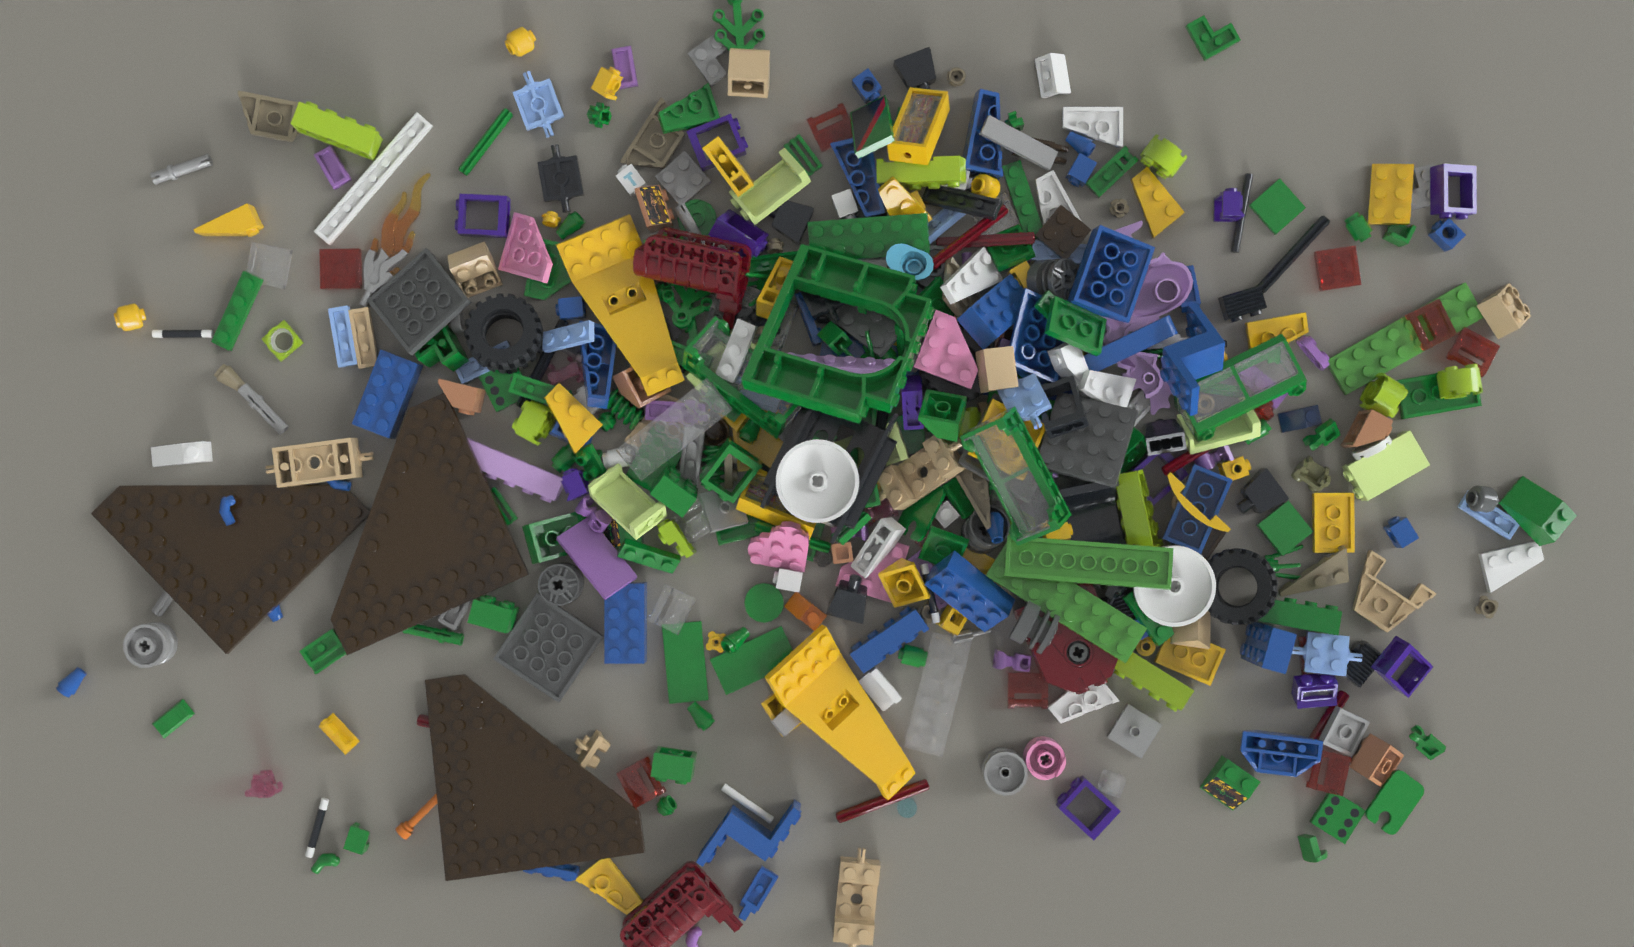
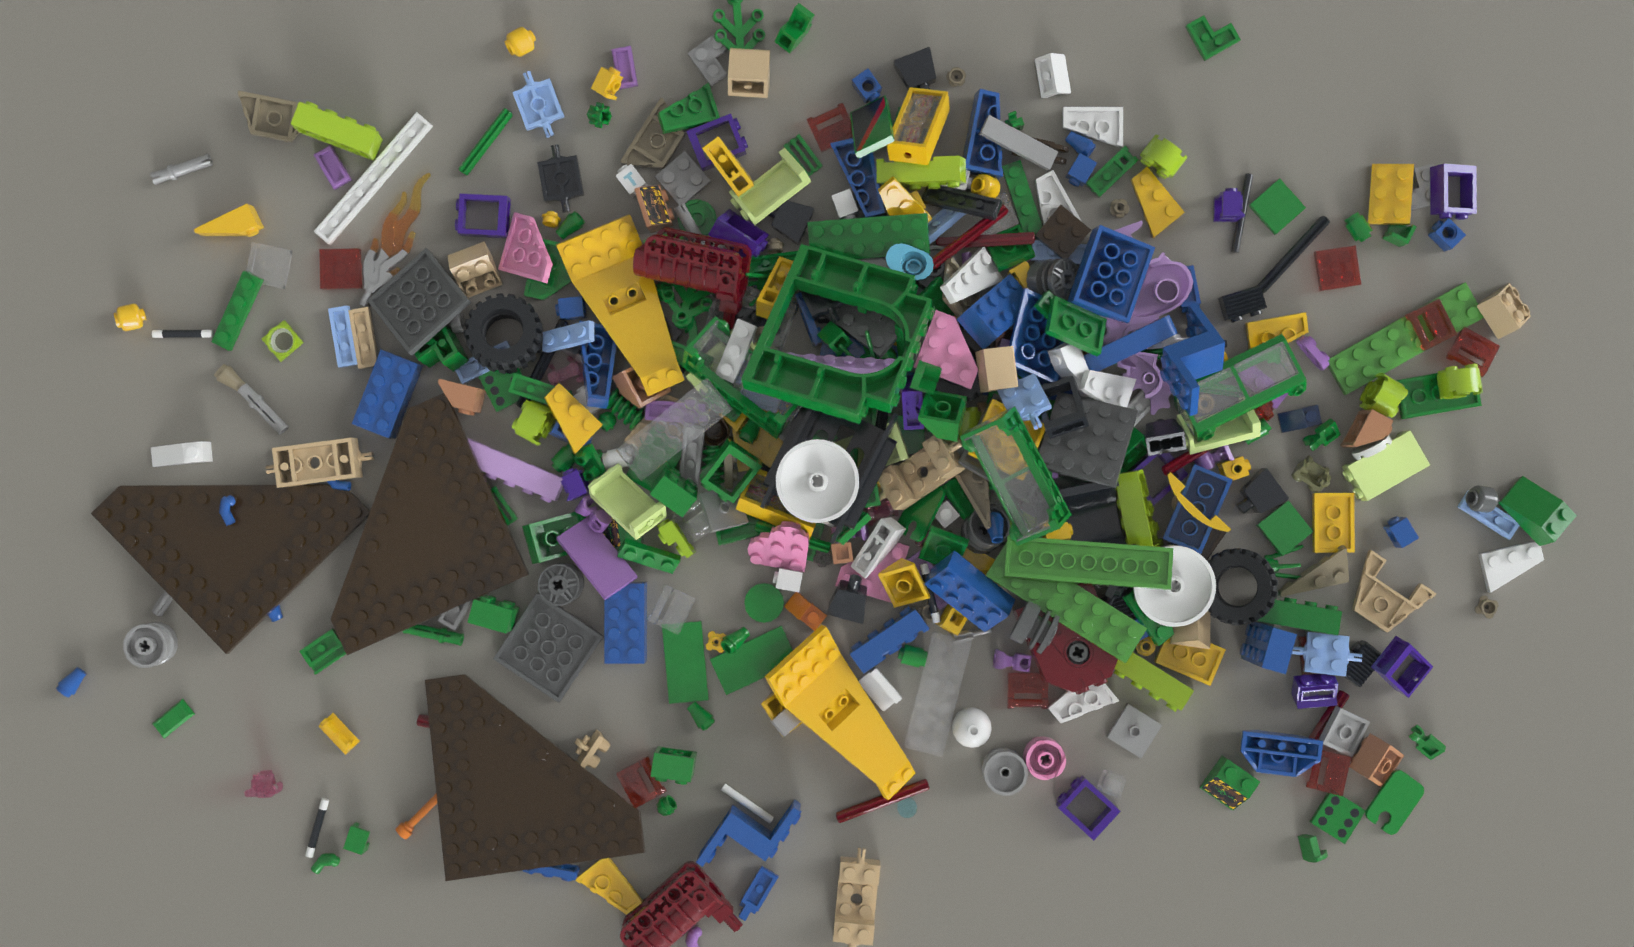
(795, 28): none -> green brick
(926, 377): none -> green panel
(971, 727): none -> white cylinder

